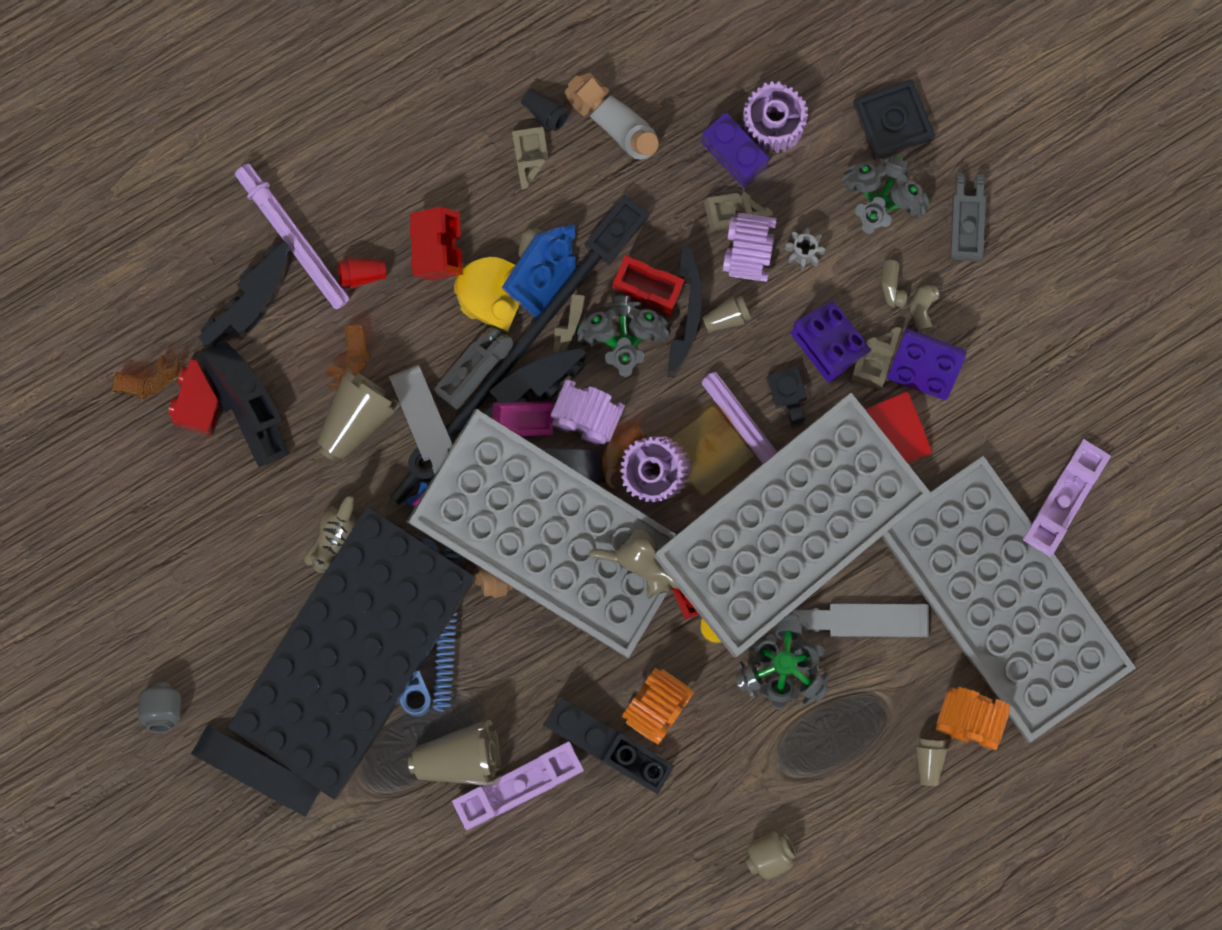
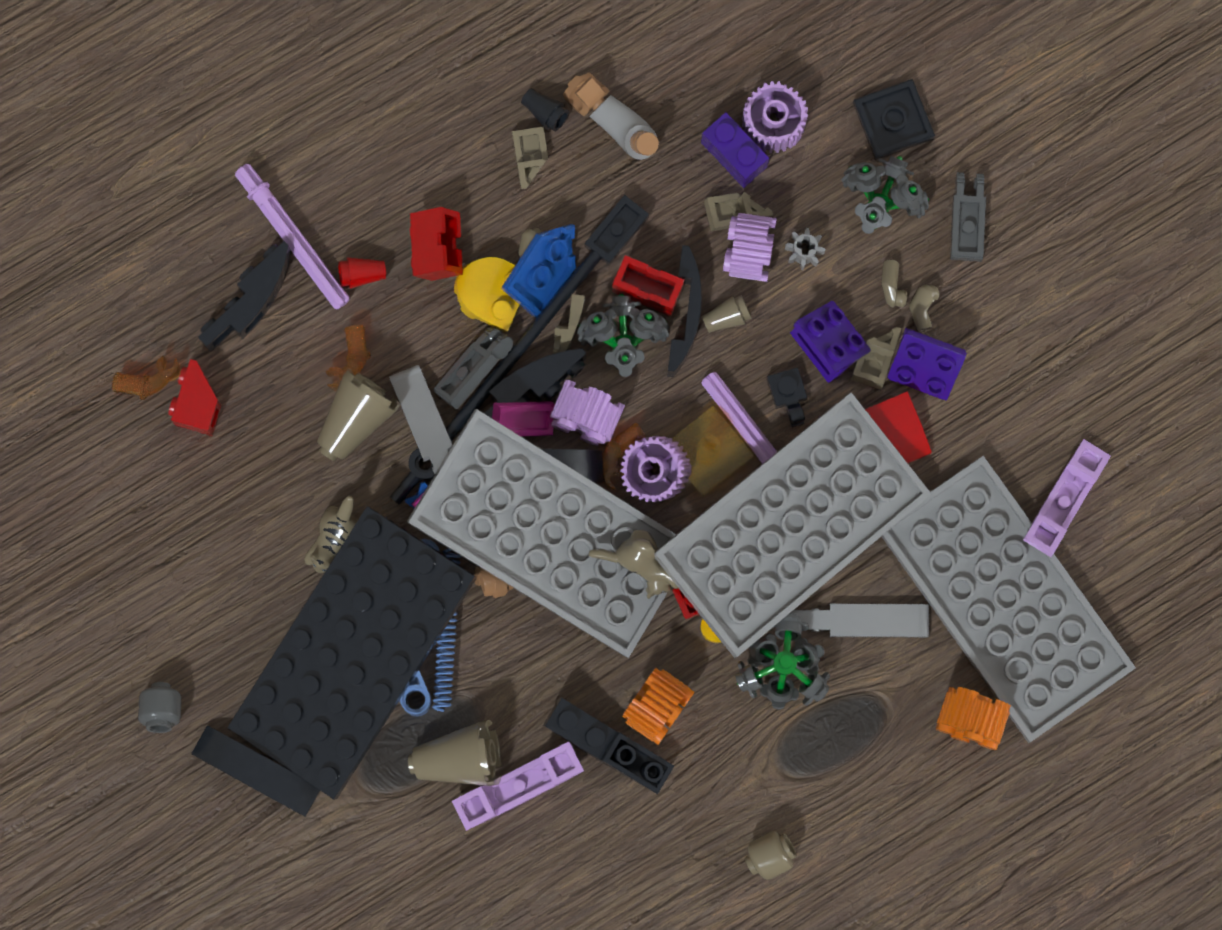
(248, 399): black slope -> none
(931, 759): dark tan cone -> none

